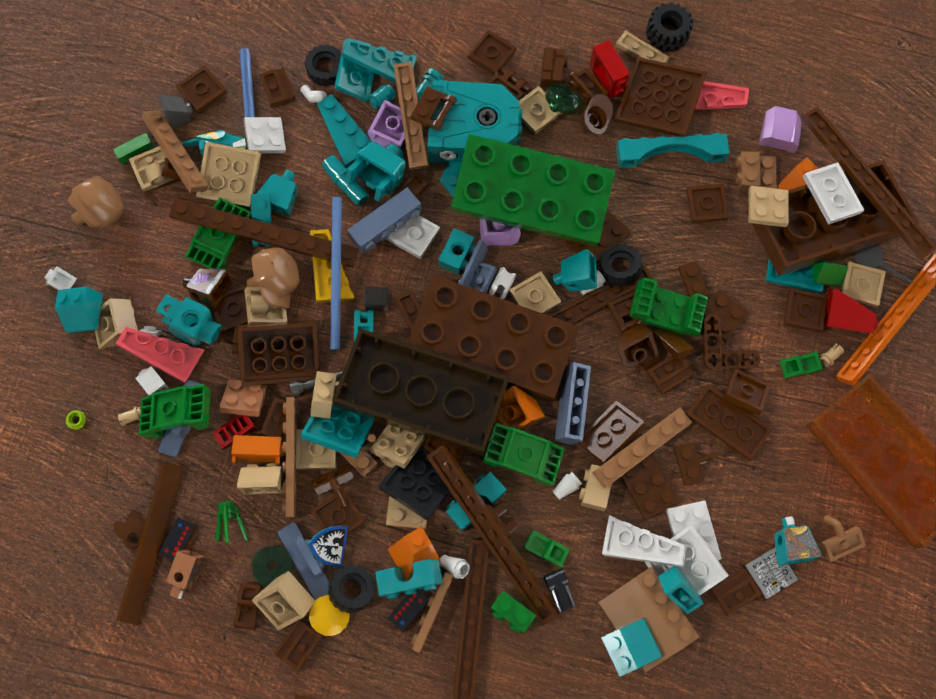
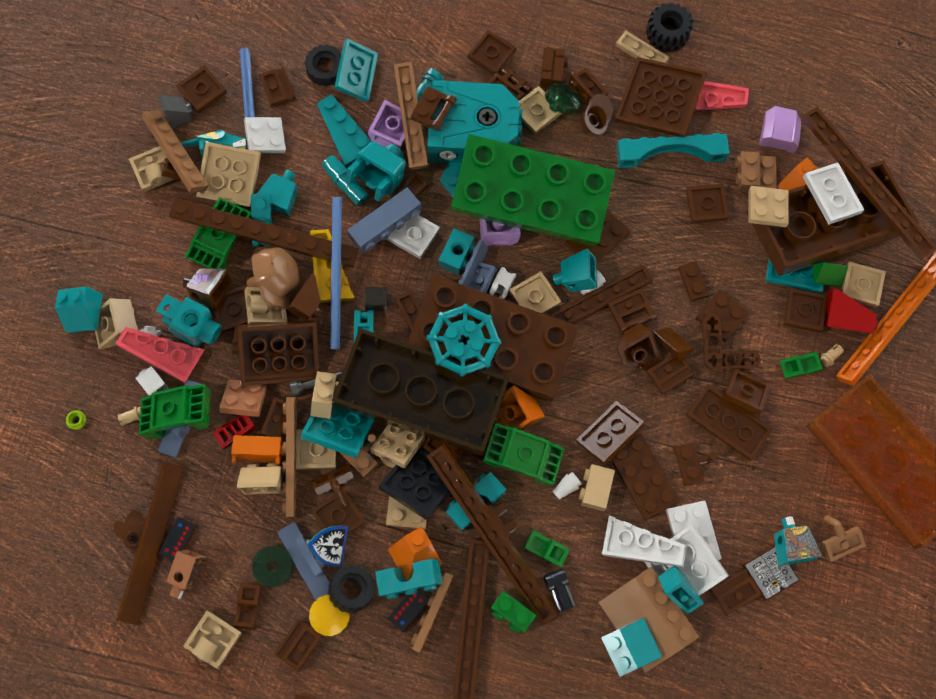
(59, 279): white bracket -> none
(96, 203): medium nougat piece -> none
(133, 148): green slope -> none
(212, 639): none -> tan plate
(225, 513): green plant -> none
(284, 601): tan slope -> none
(306, 301): none -> reddish brown slope
(312, 96): white arm -> none
(375, 58): teal wing -> none
(383, 93): teal brick -> none
(457, 567): white cone -> none
(459, 350): none -> teal plate
(573, 403): sand blue brick -> none
(609, 69): red window -> none
(621, 252): black tyre -> none
(642, 448): medium nougat plate -> none
(668, 308): green plate -> none
(873, 258): dark grey piece -> none

